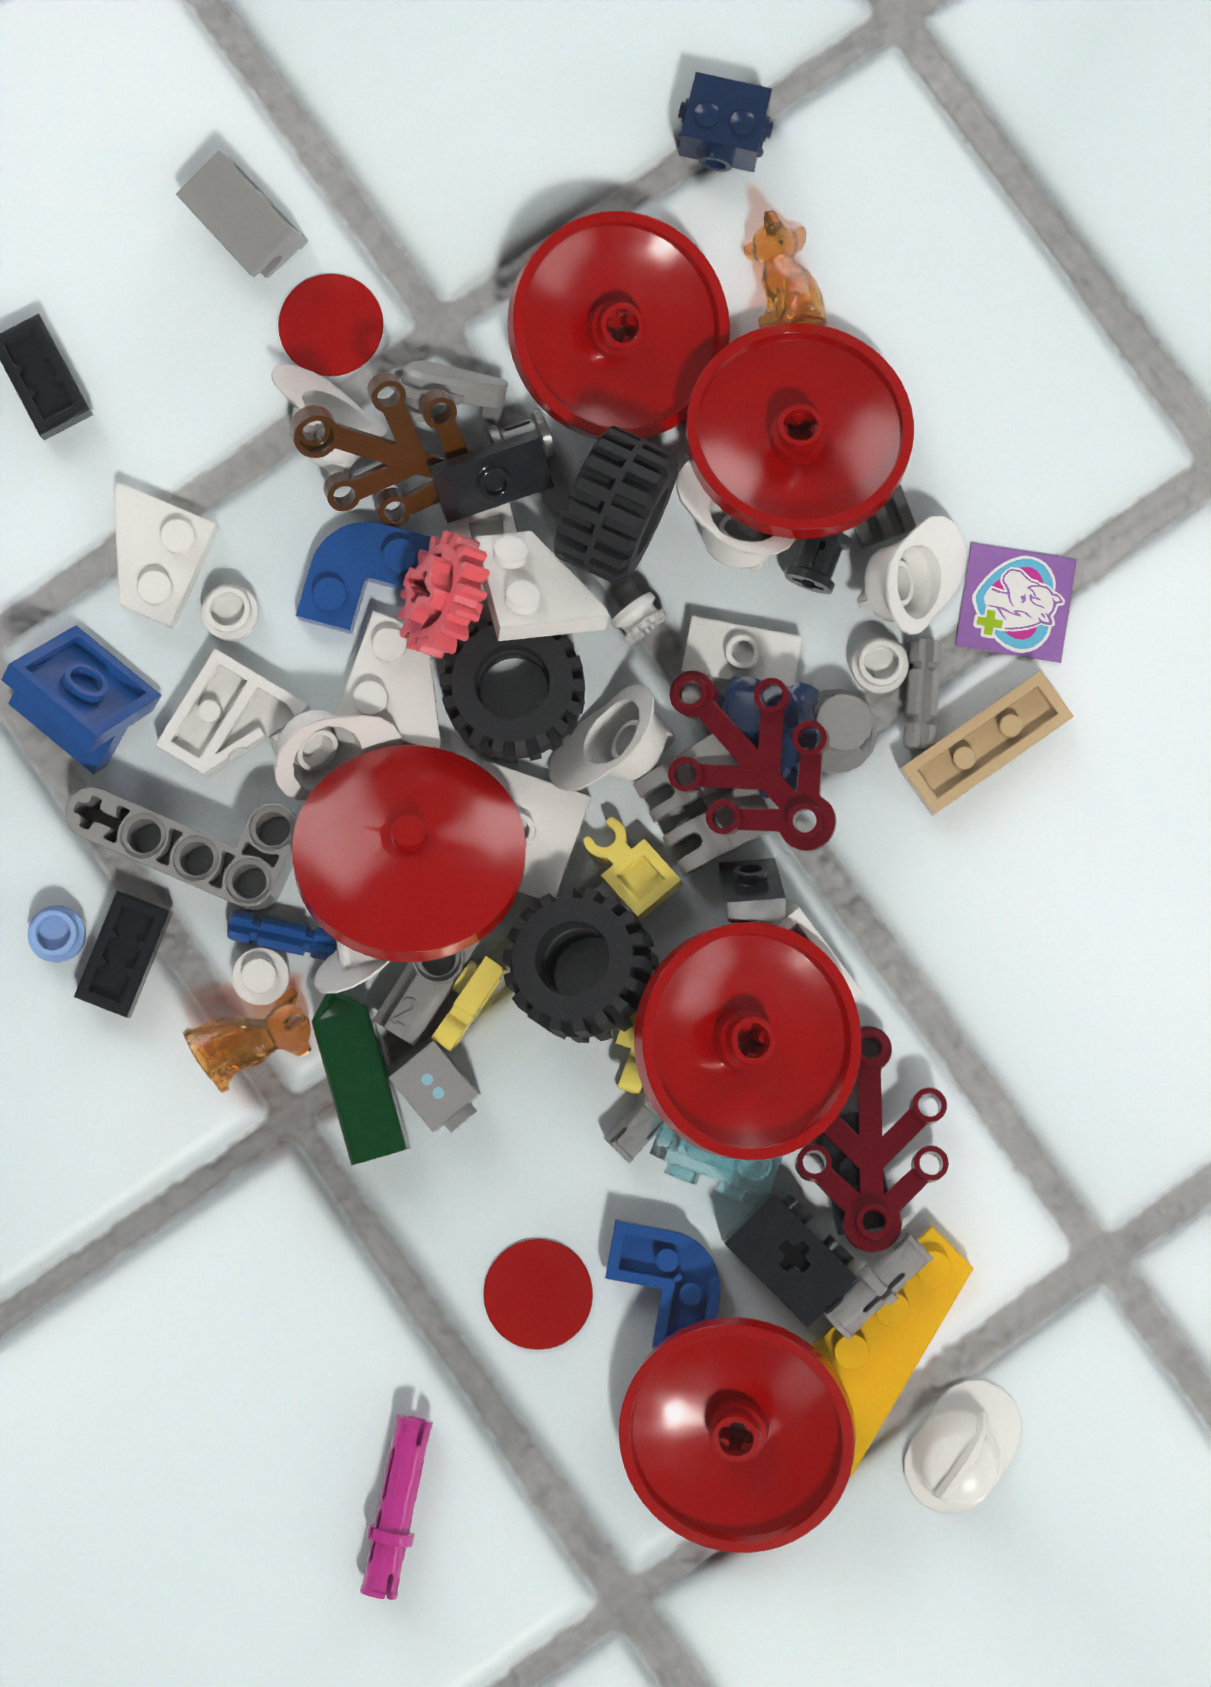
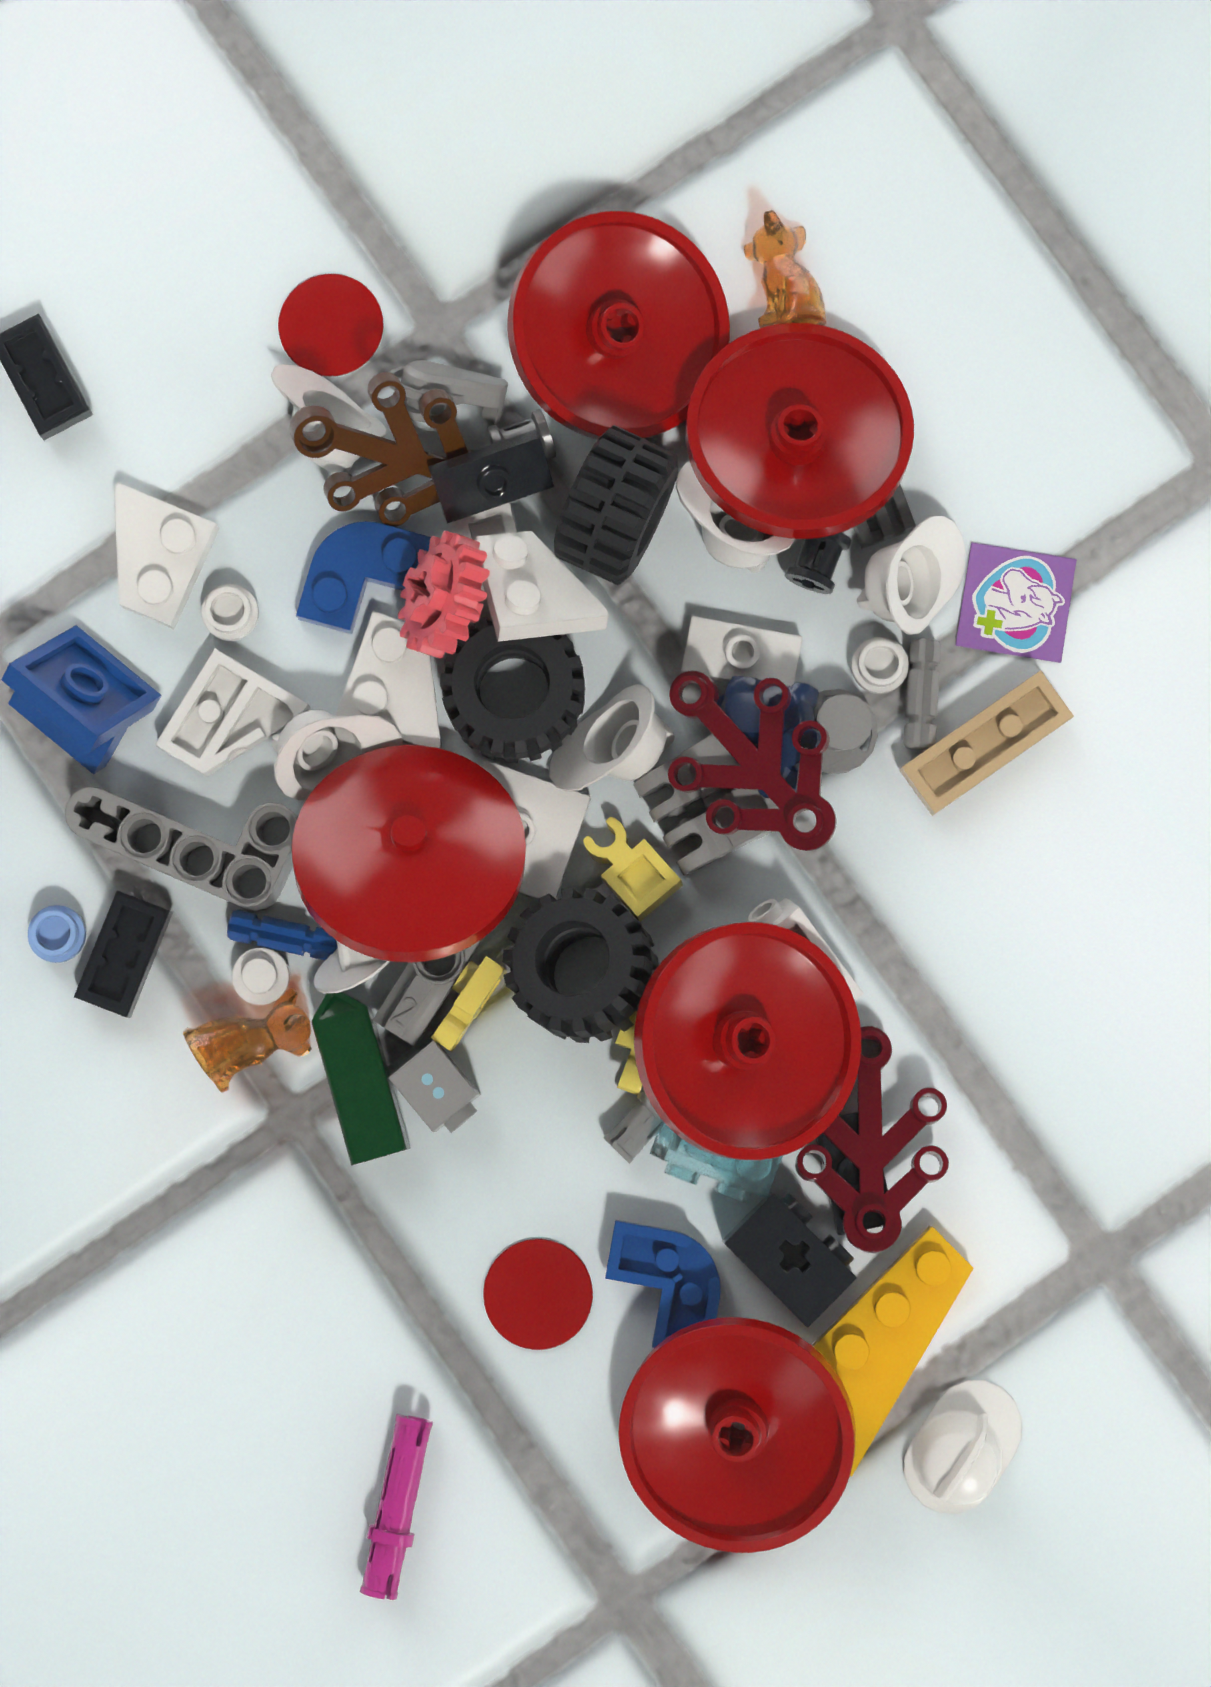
(241, 216): light grey hinge -> none
(638, 617): white bush -> none
(724, 123): dark blue head -> none
(752, 890): black plate -> none
(878, 1285): light grey pin -> none

